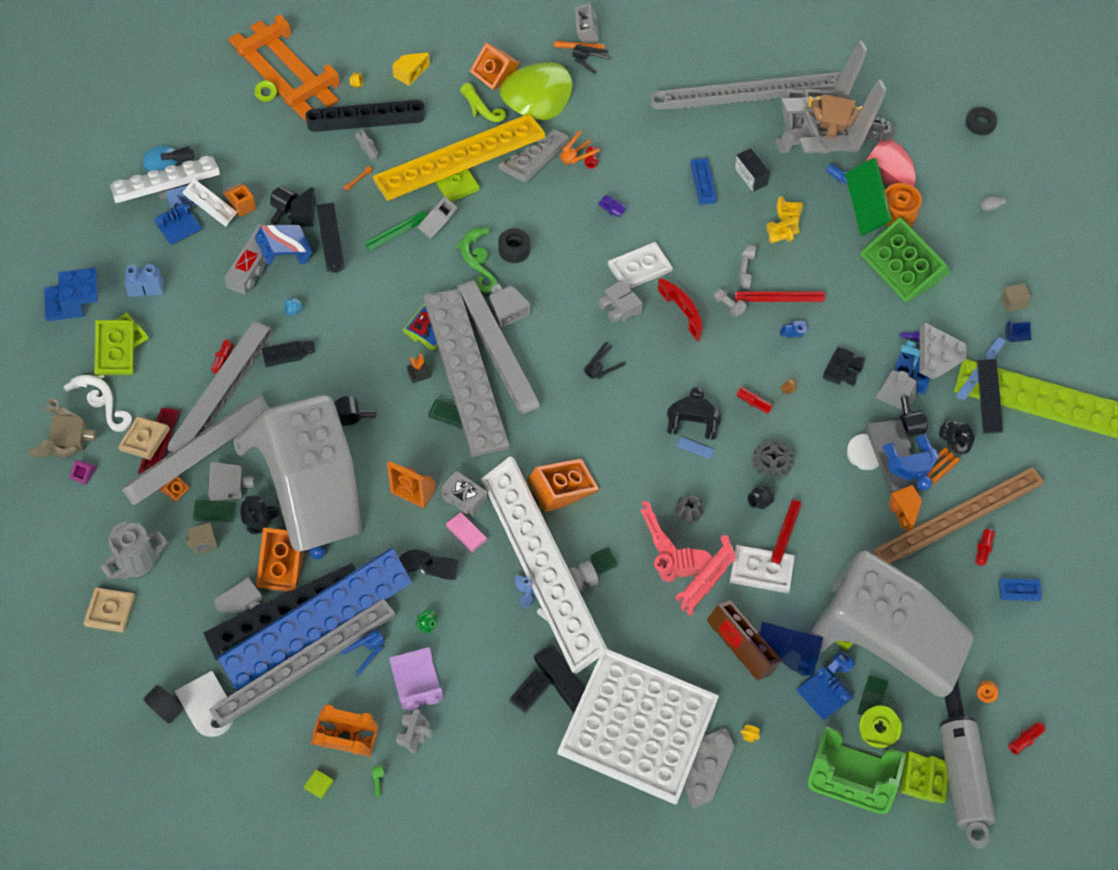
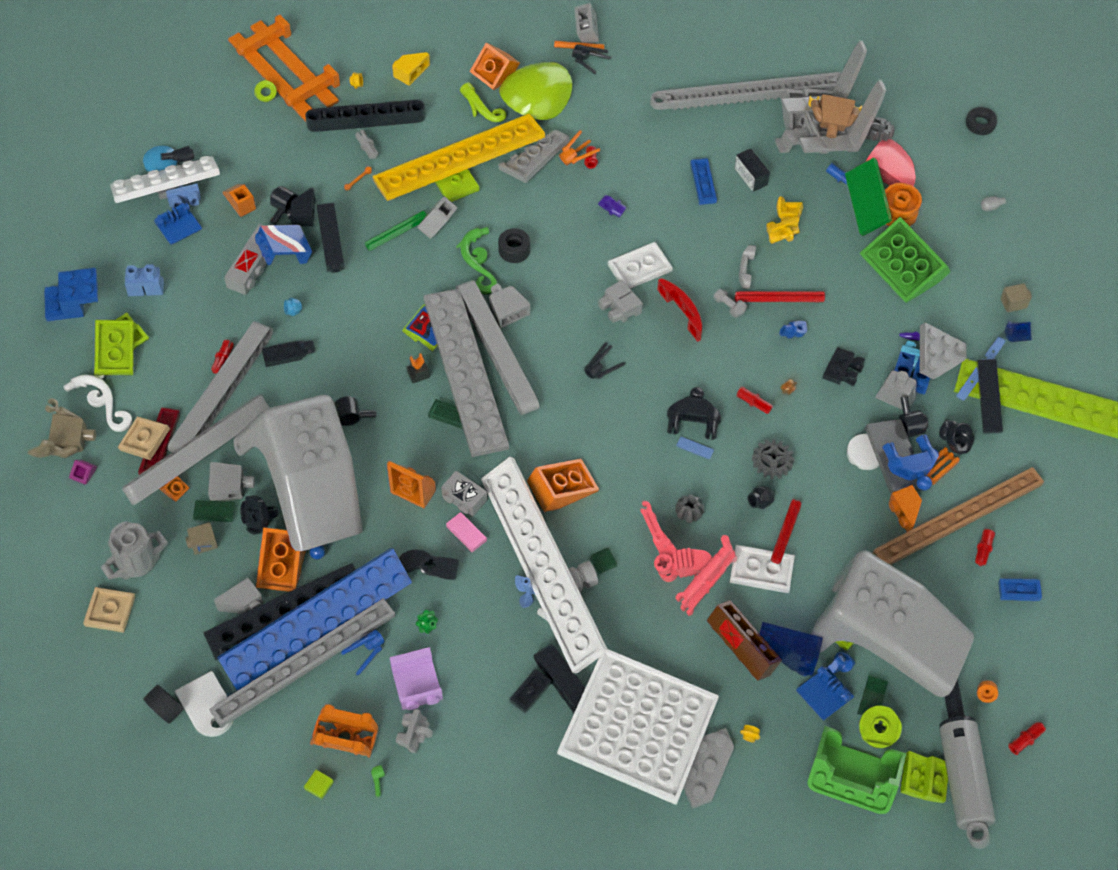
(209, 202): white plate -> none

